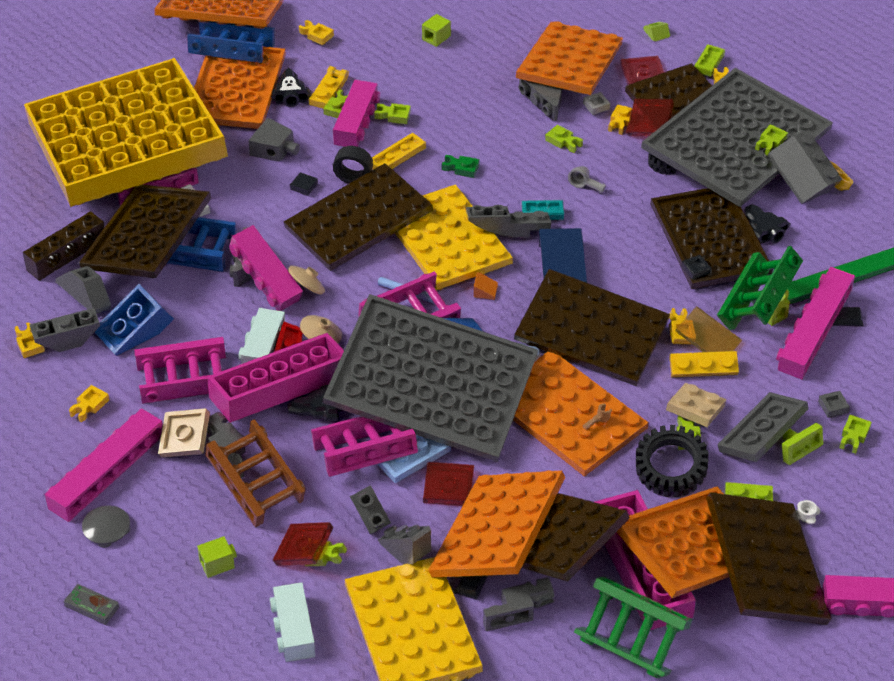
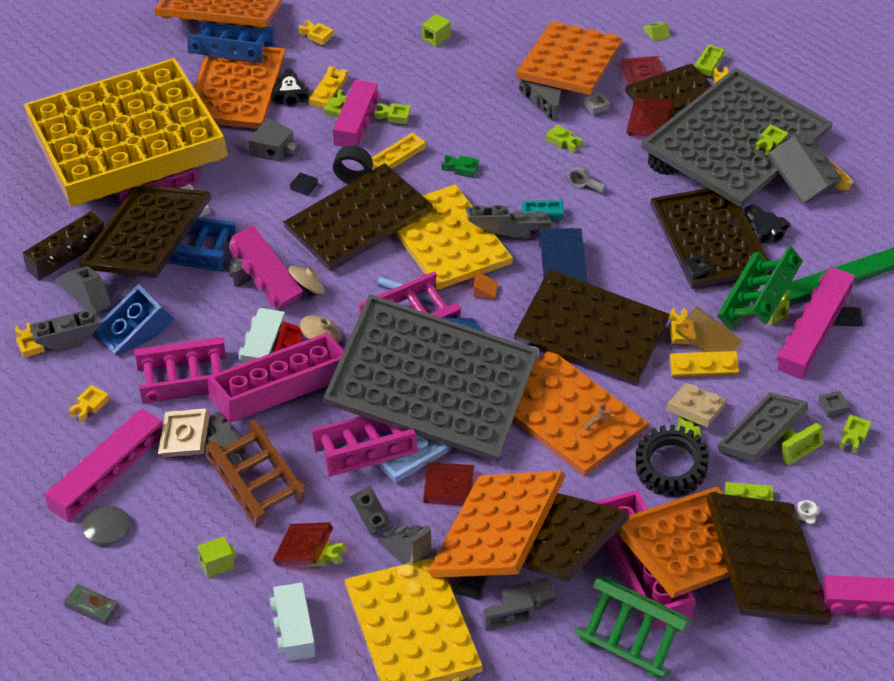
(314, 406): black rock -> none
(620, 118): yellow plate -> none

